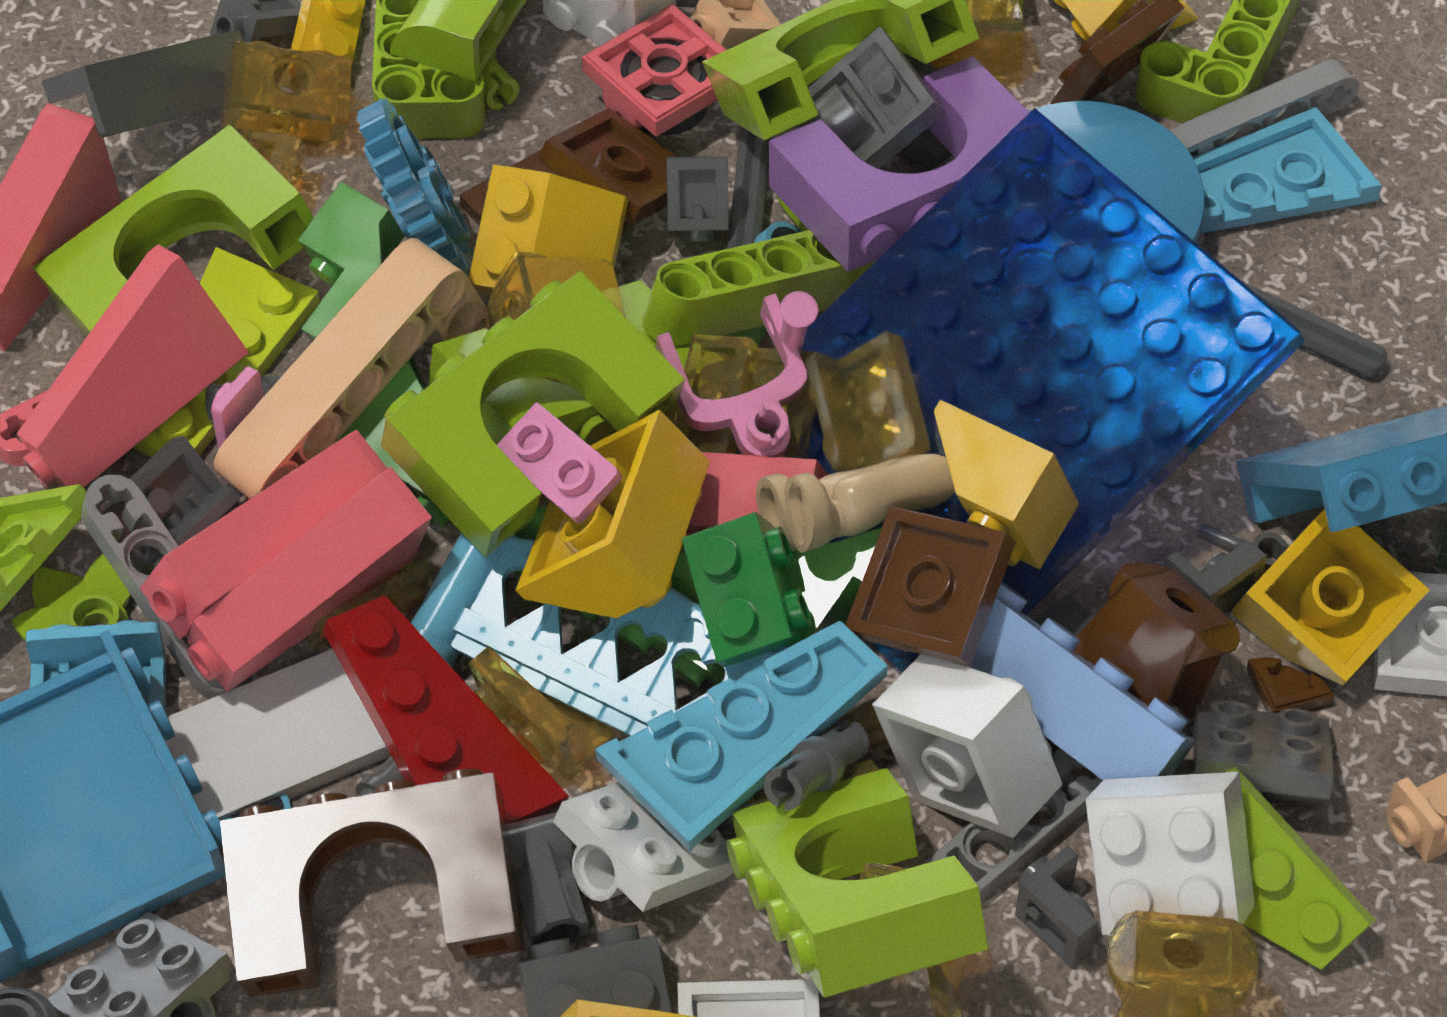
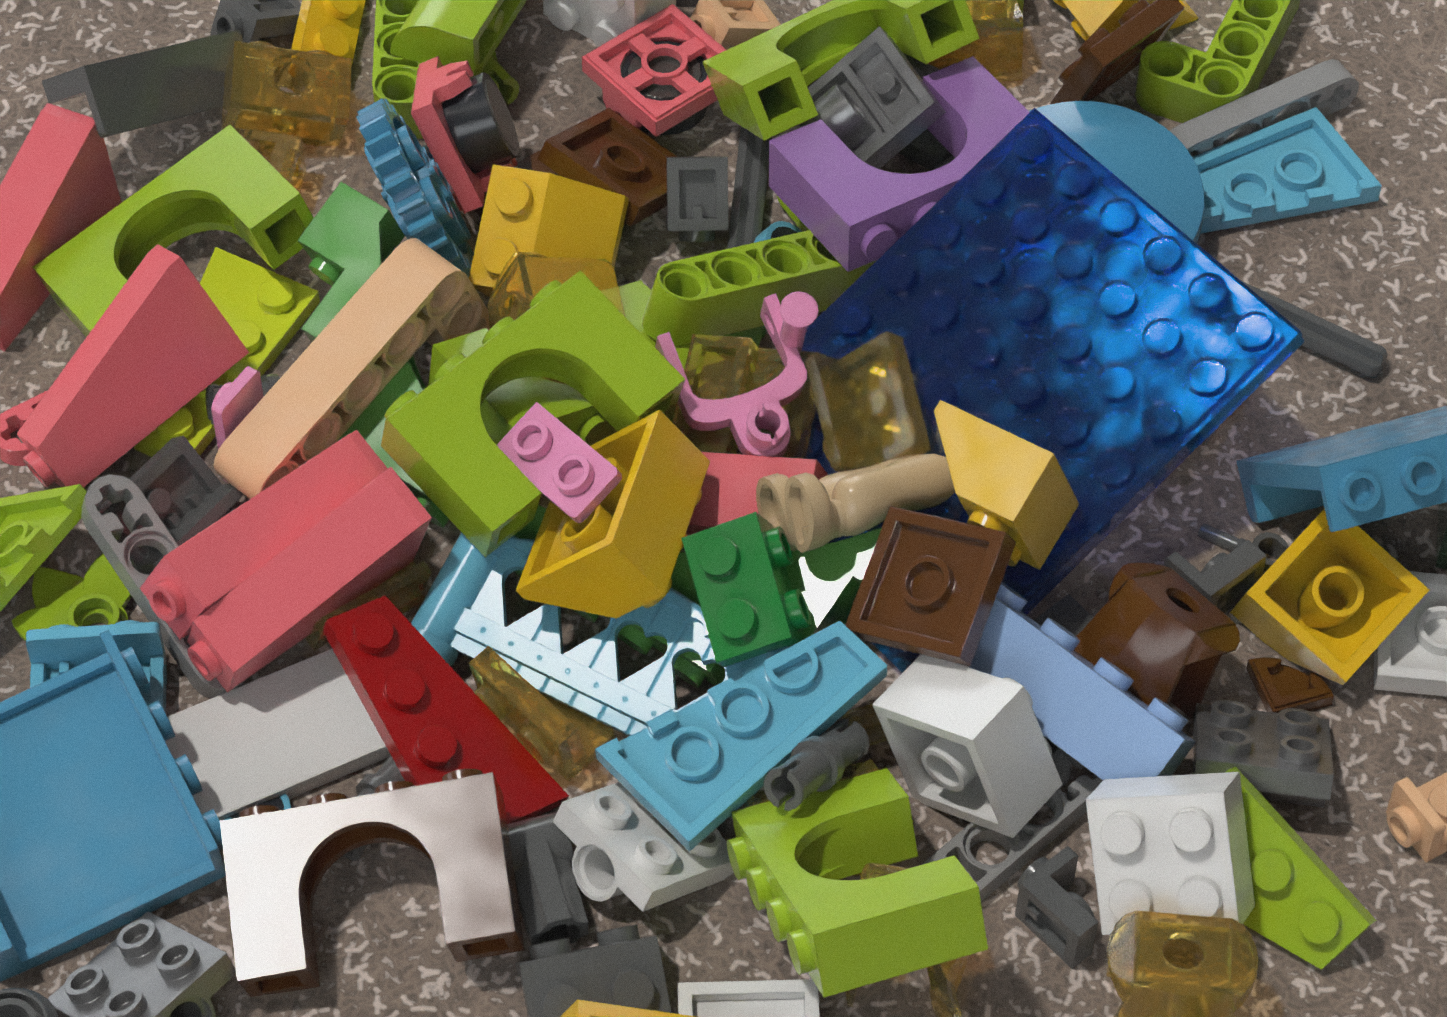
(464, 127): none -> piece

